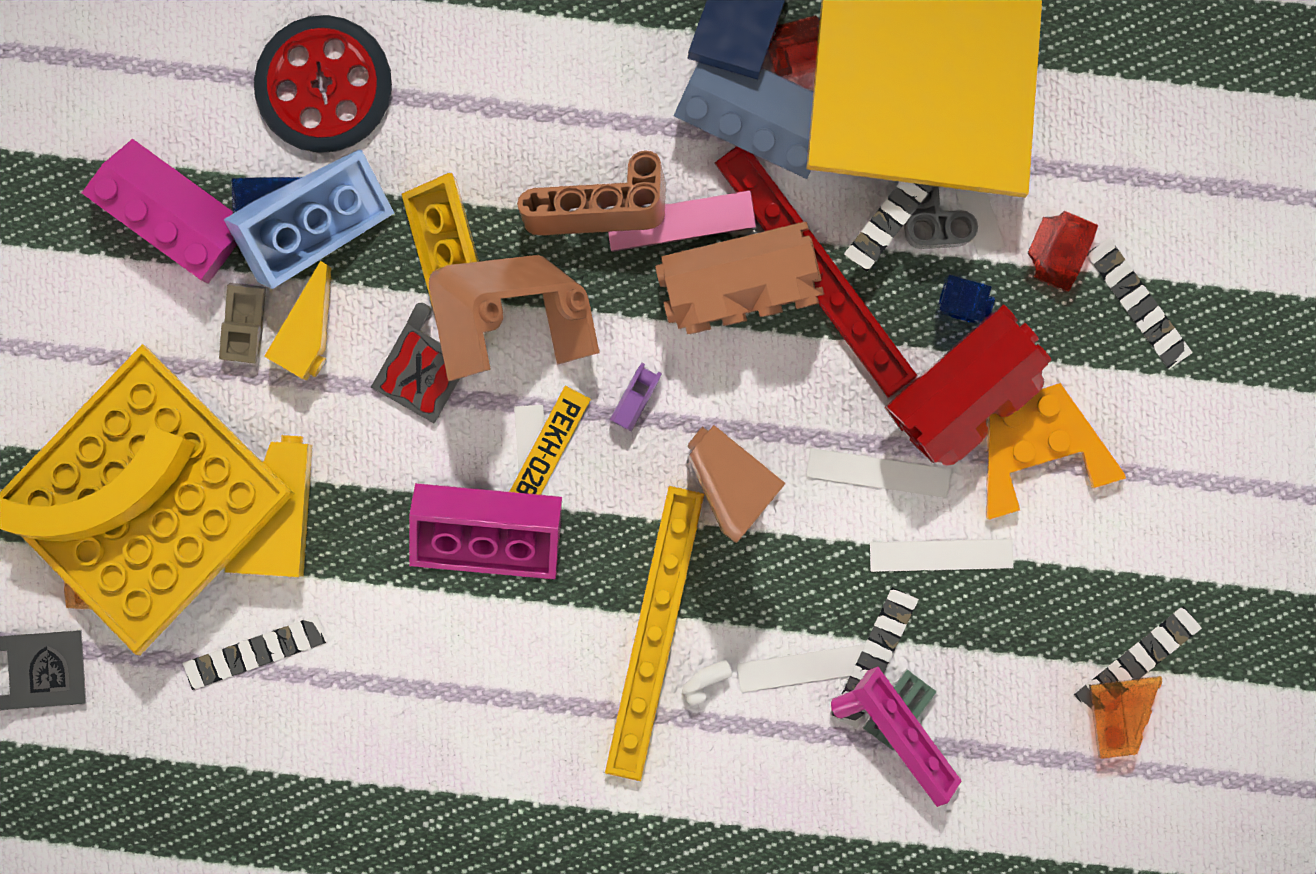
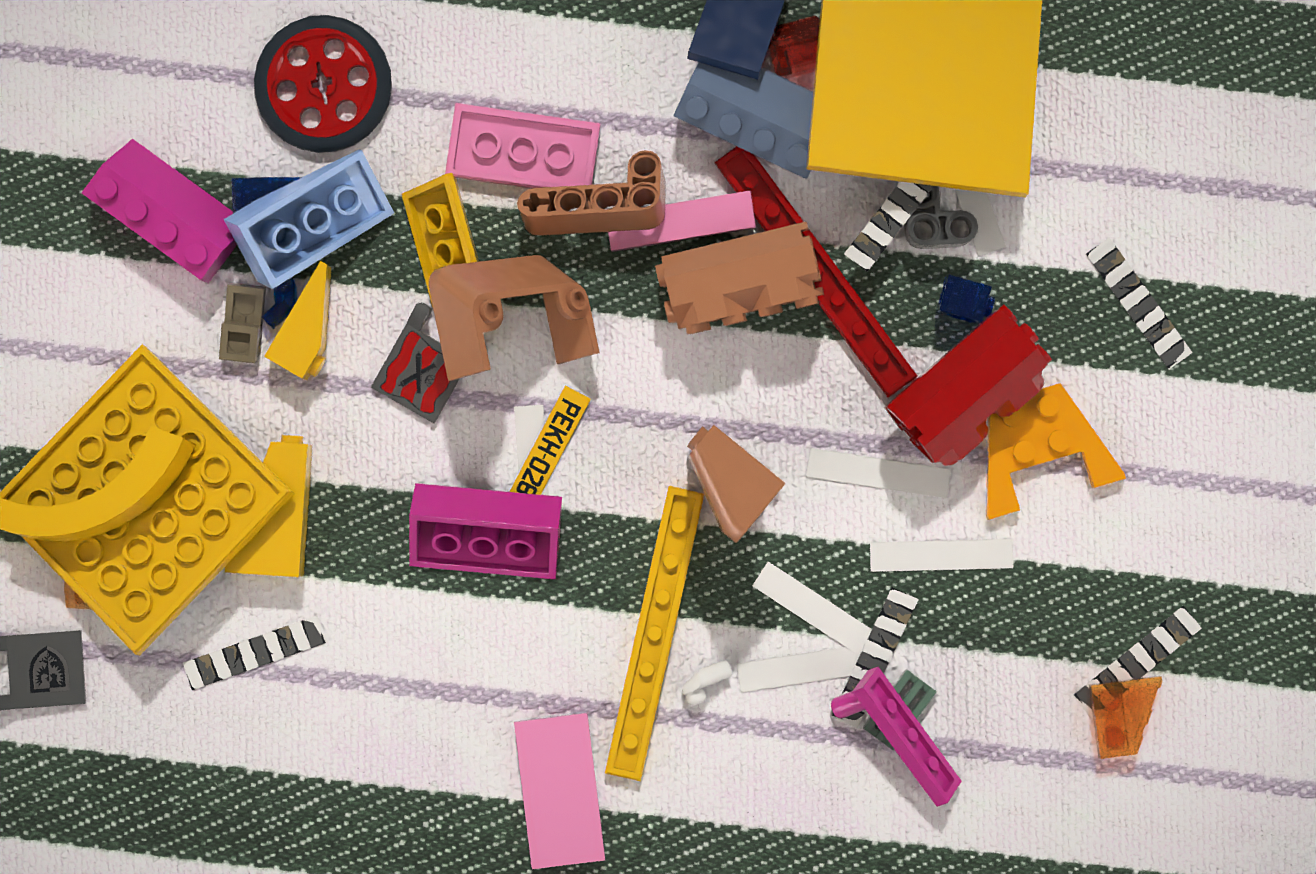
(285, 298): none -> clear blue arm
(521, 148): none -> bright pink tile
(559, 790): none -> bright pink tile
(633, 403): medium lavender bar -> none
(812, 608): none -> white sticker
(1061, 249): clear red slope -> none

